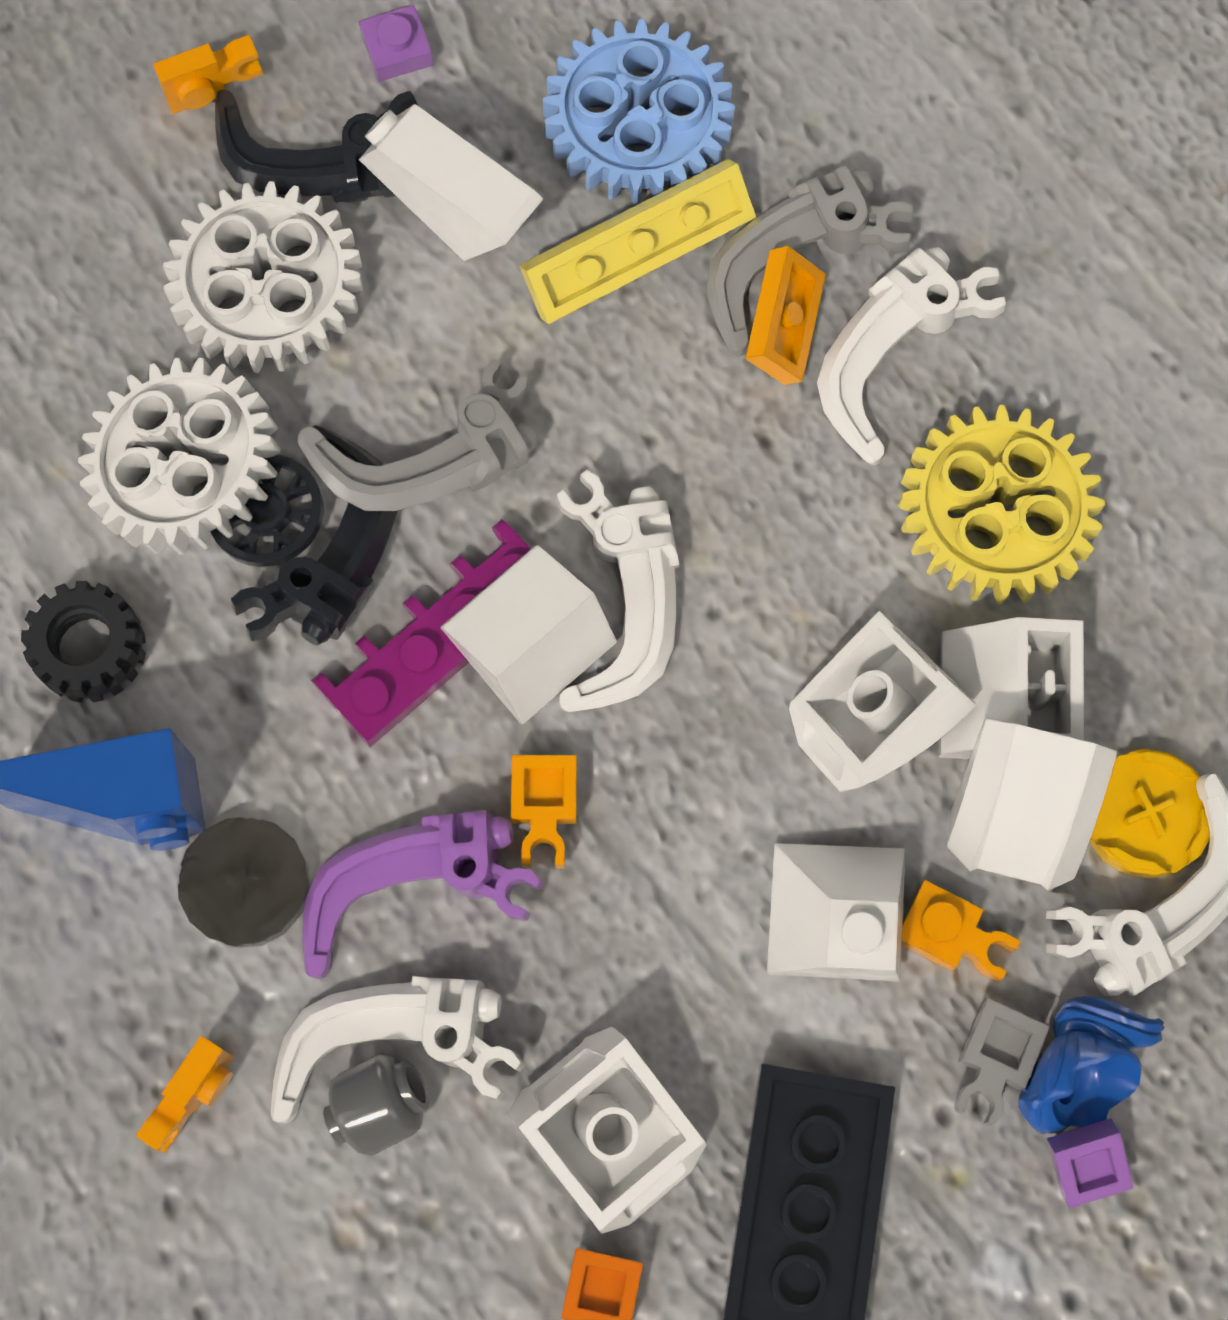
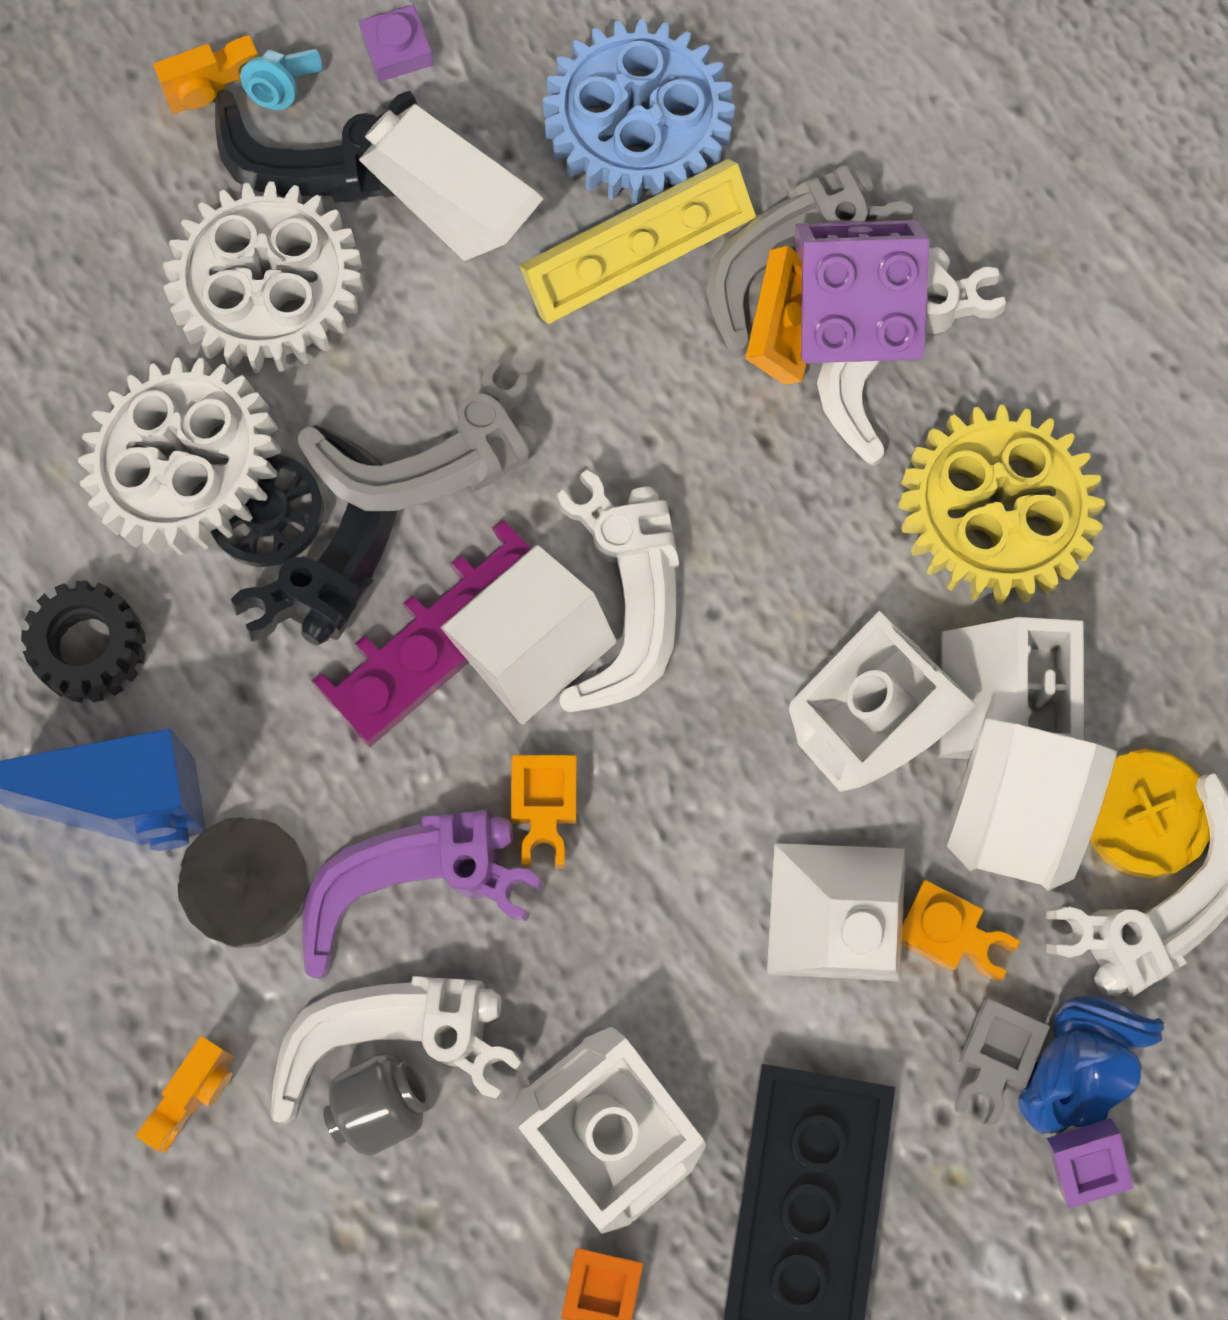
(270, 77): none -> medium azure plate
(863, 290): none -> medium lavender bracket

